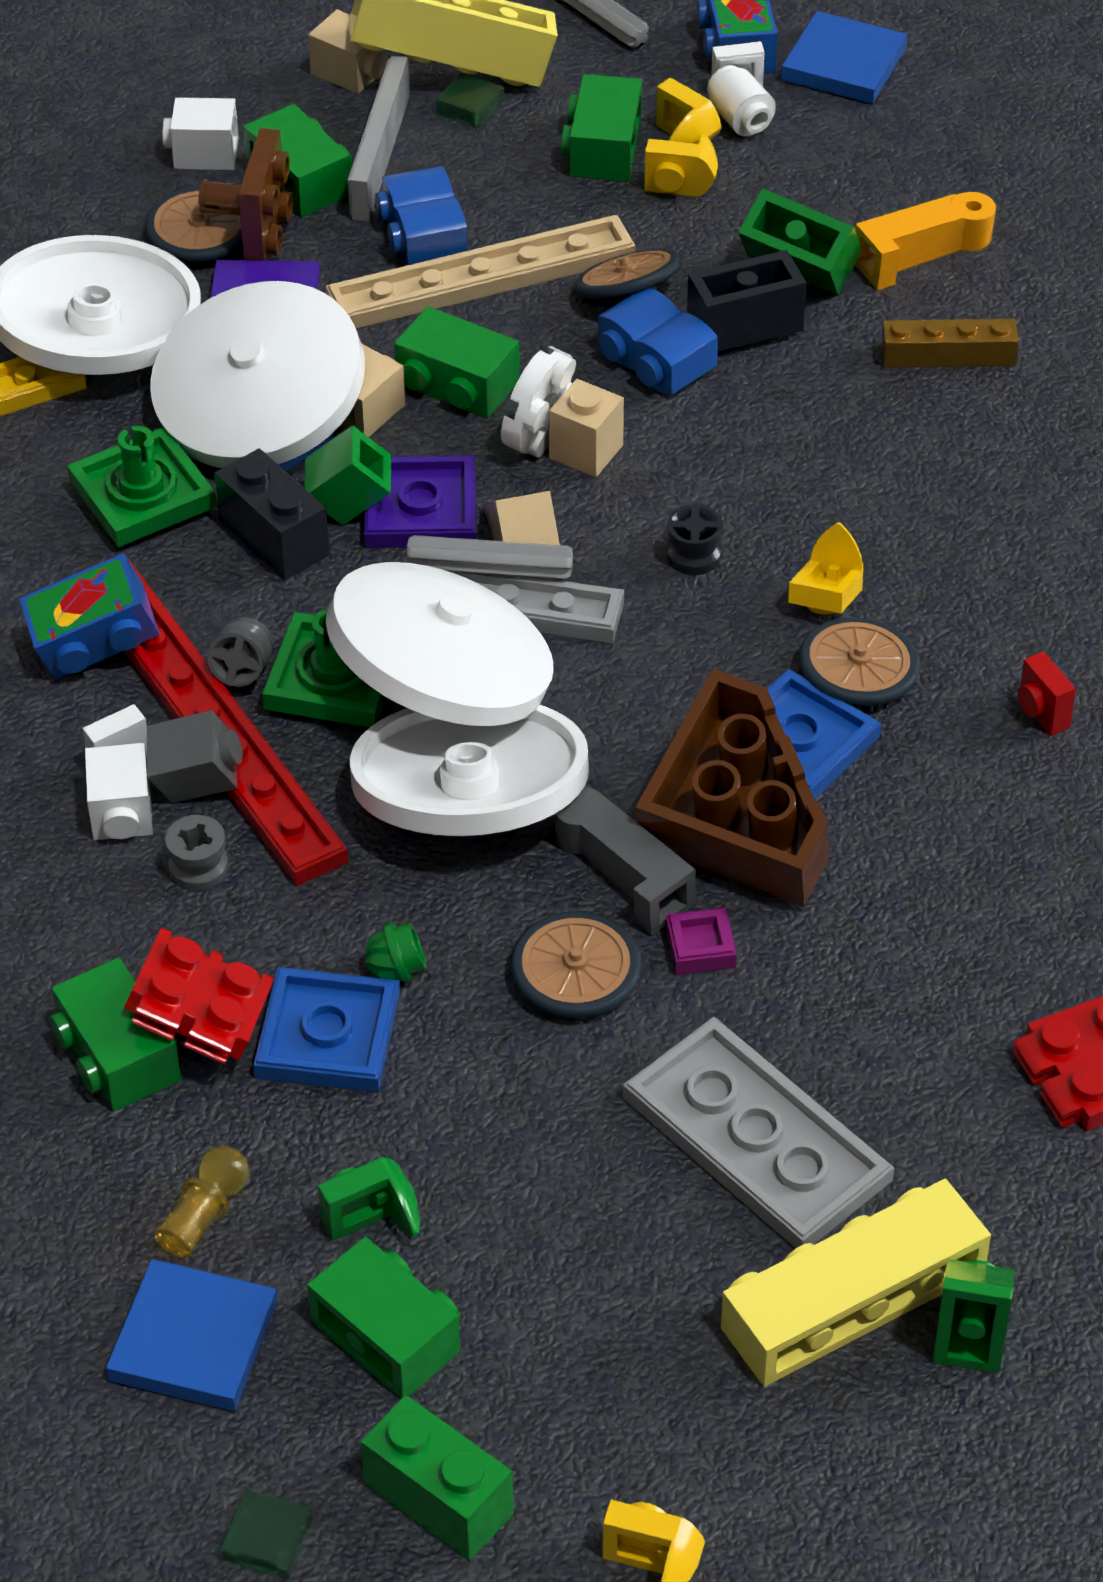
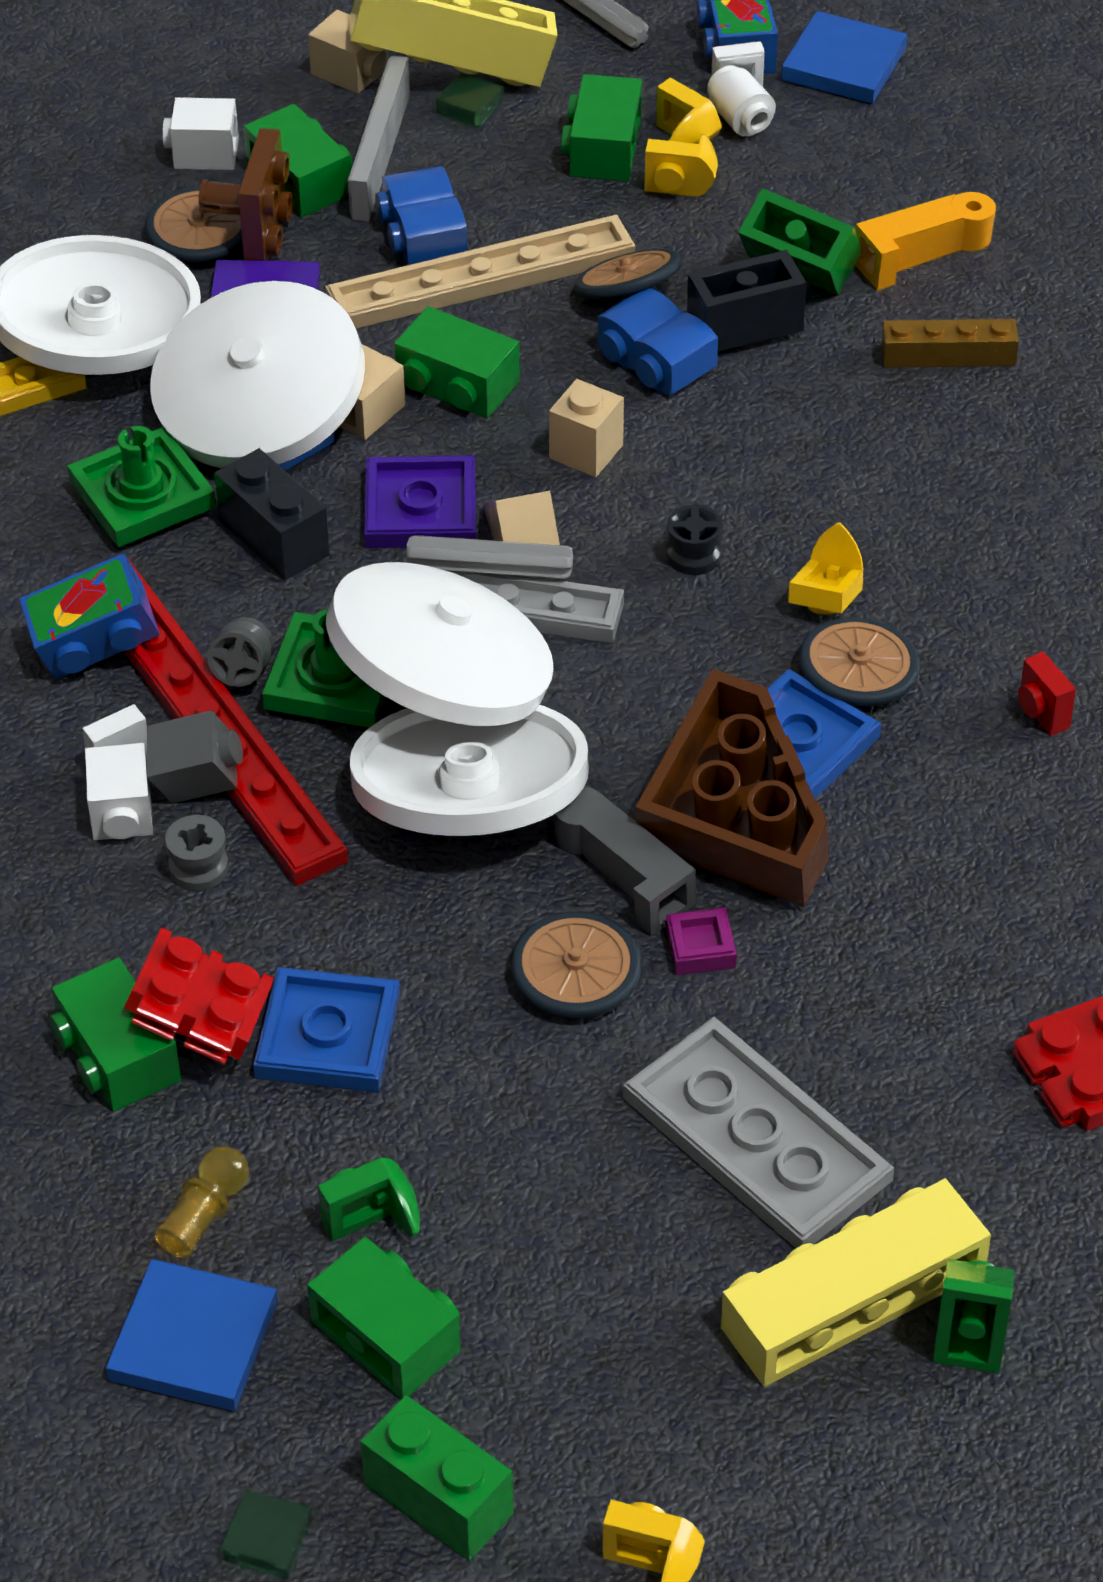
(348, 474): green brick -> none
(395, 953): green plate -> none
(536, 392): white plate -> none

